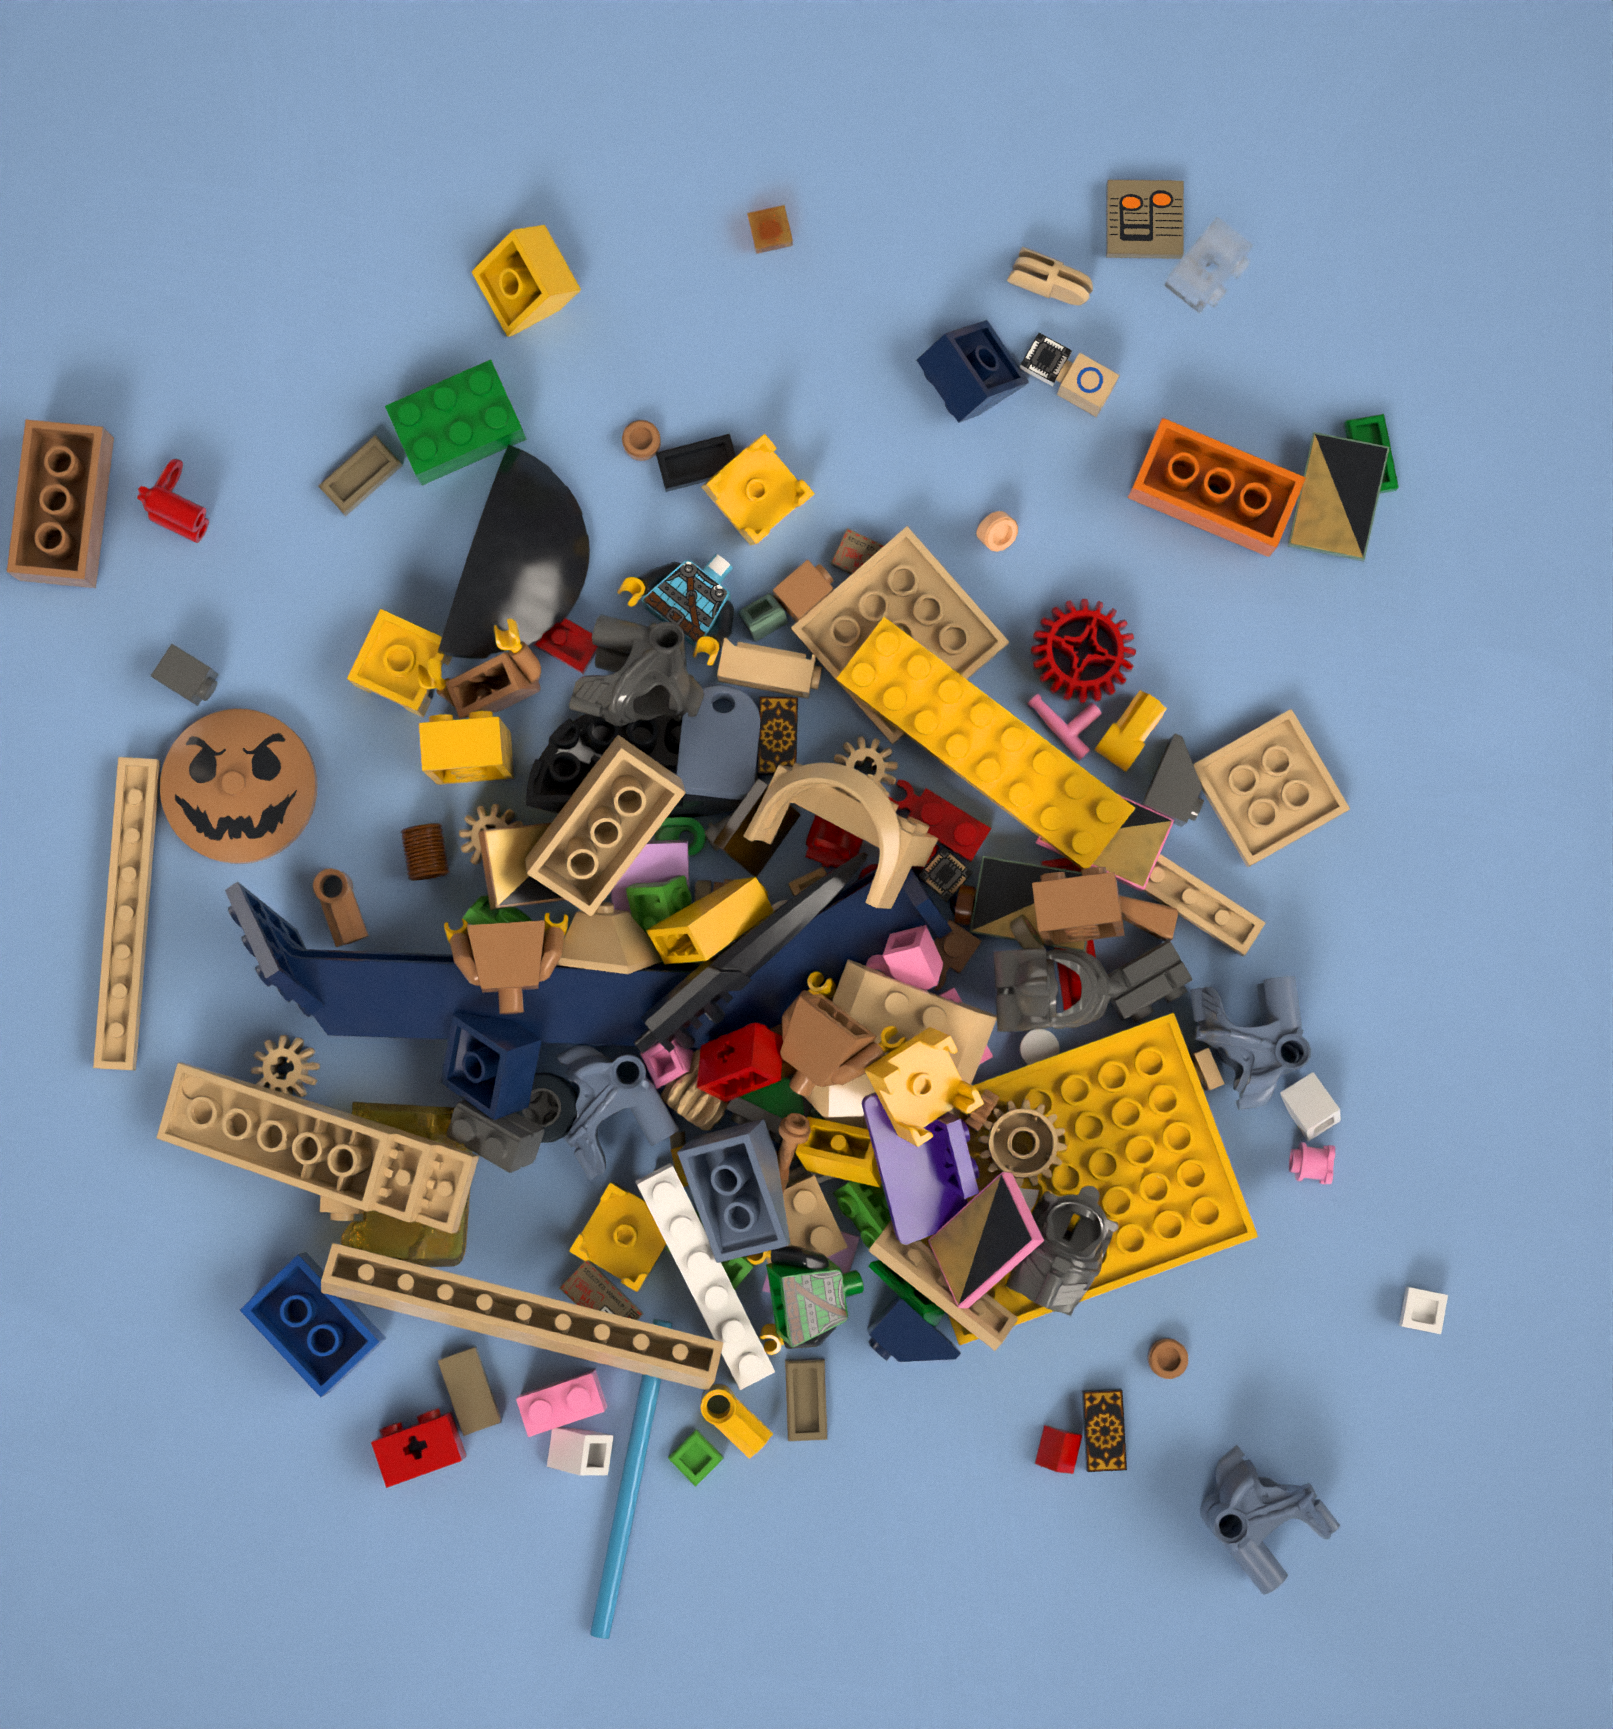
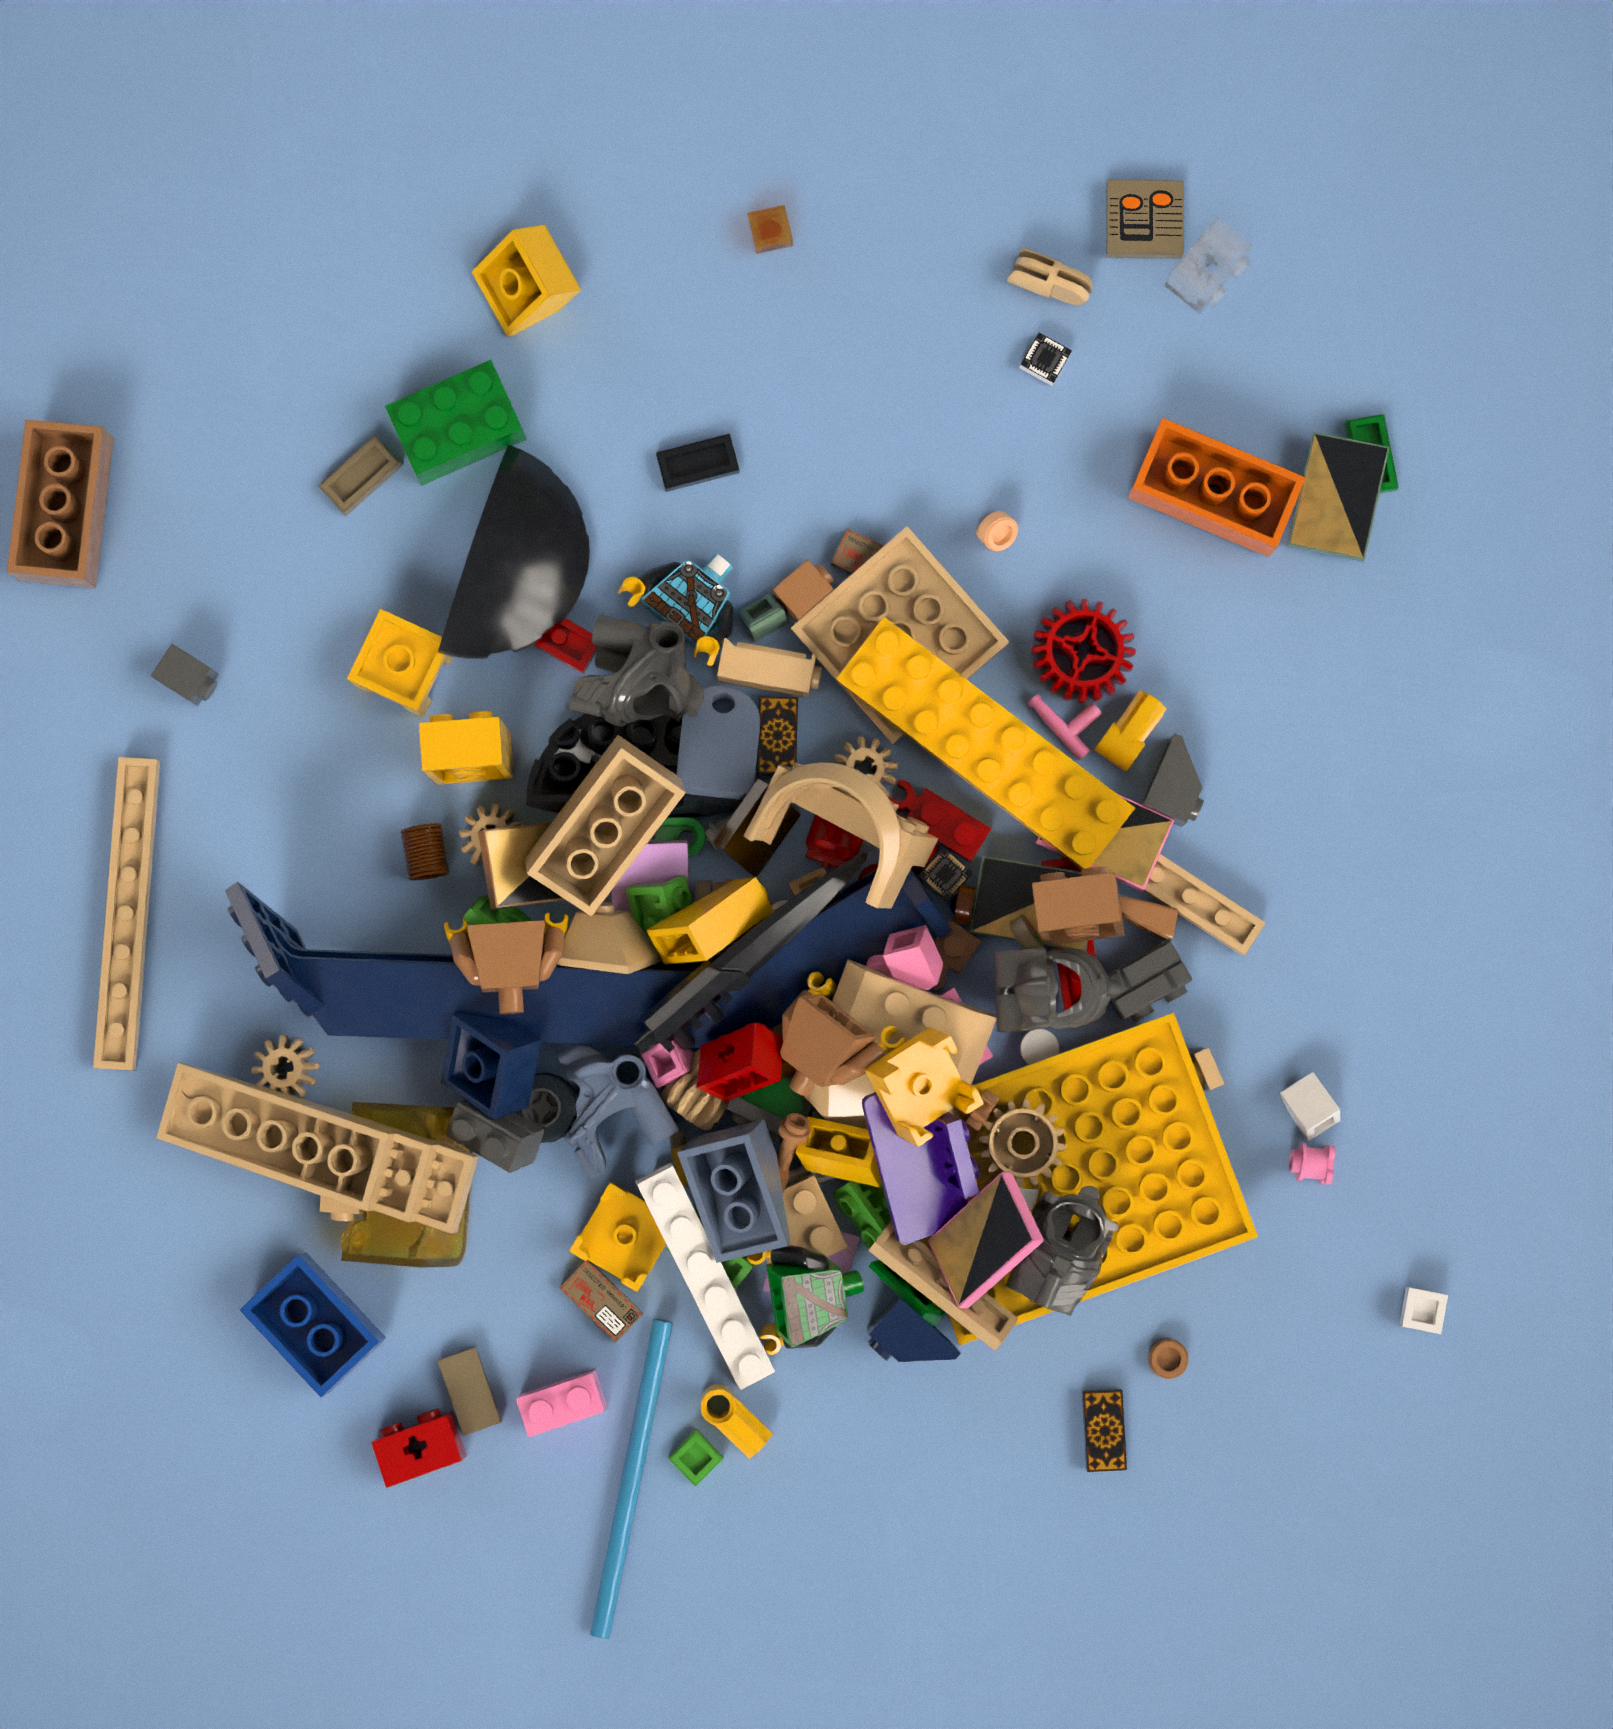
(172, 509): red piece -> none
(238, 786): medium nougat dish -> none
(340, 911): medium nougat piece -> none
(491, 684): medium nougat torso -> none
(521, 1317): tan brick -> none
(580, 1451): white brick -> none
(641, 440): medium nougat tile -> none
(756, 490): yellow panel -> none
(806, 1399): dark tan tile -> none
(971, 370): dark blue slope -> none
(1058, 1449): red slope -> none
(1086, 383): tan brick -> none
(1254, 1511): sand blue helmet -> none
(1255, 1051): sand blue helmet -> none
(1269, 788): tan plate -> none

